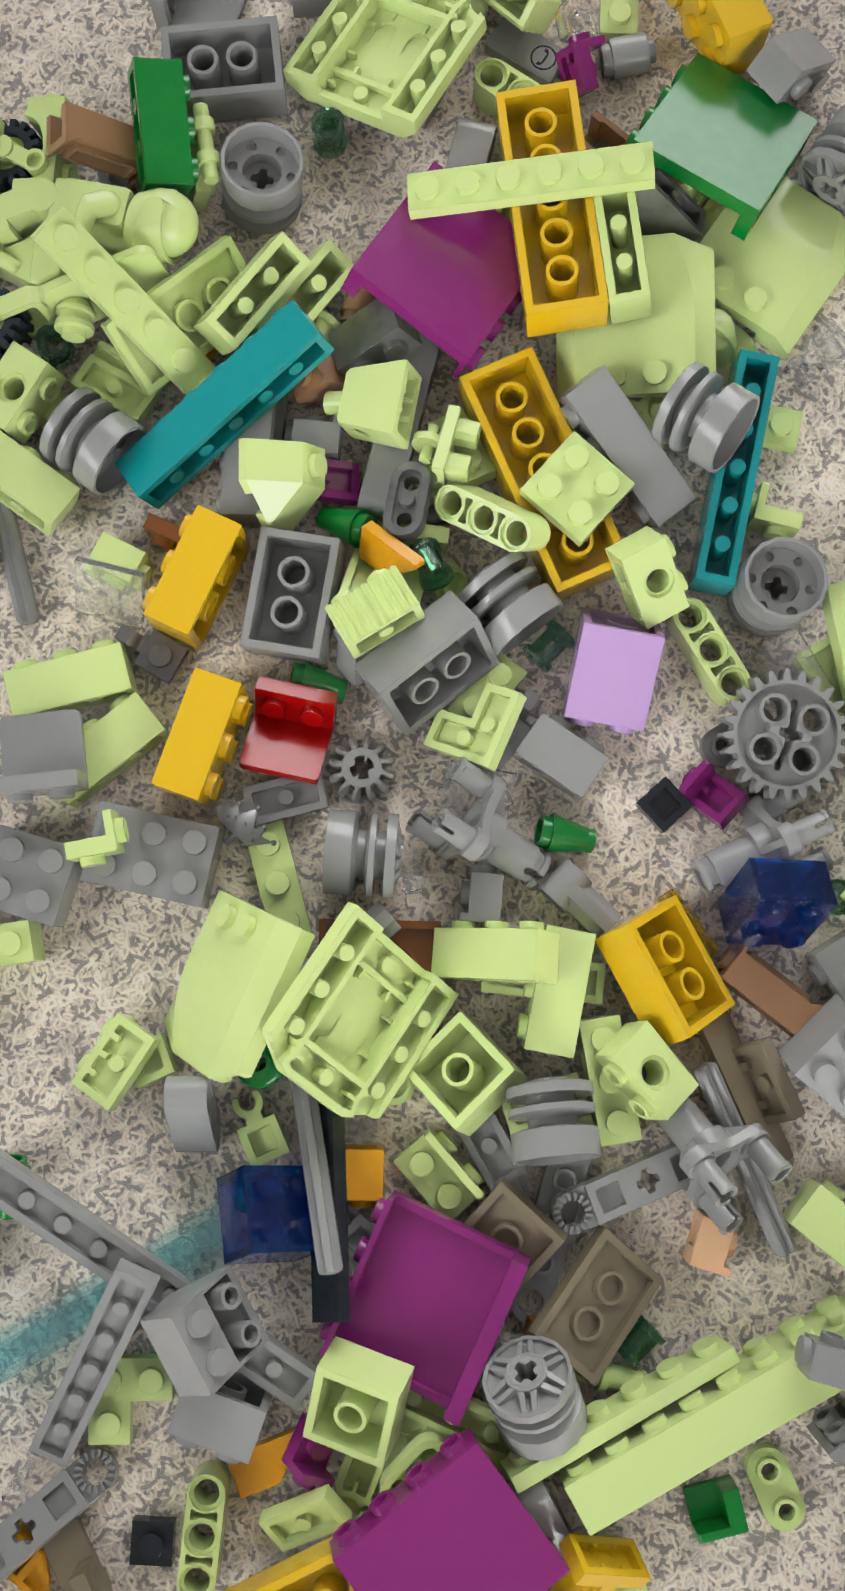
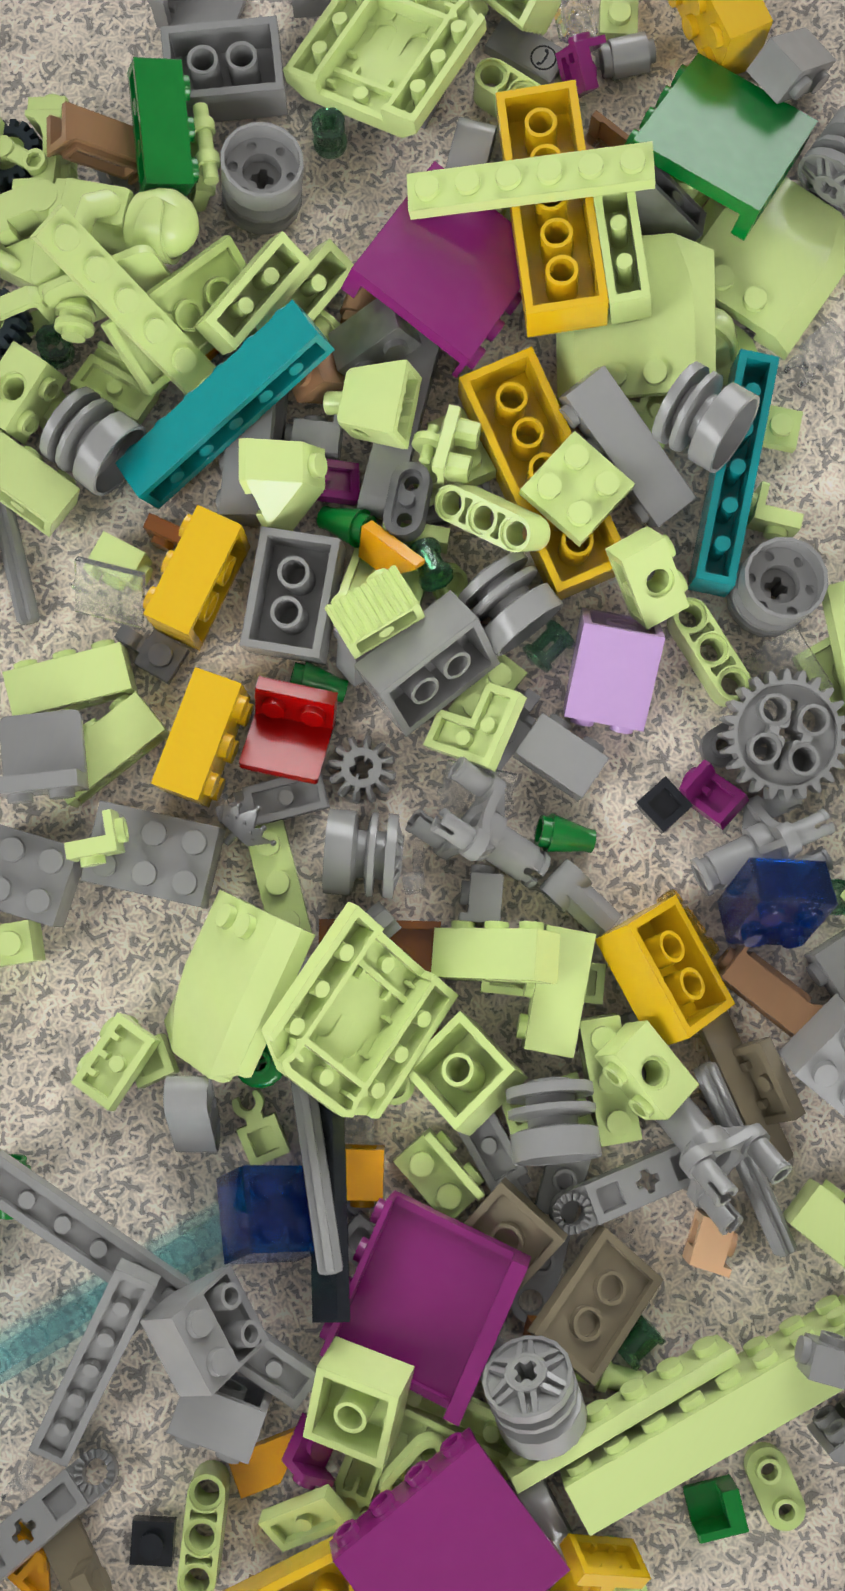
(134, 1379): yellowish green plate -> none

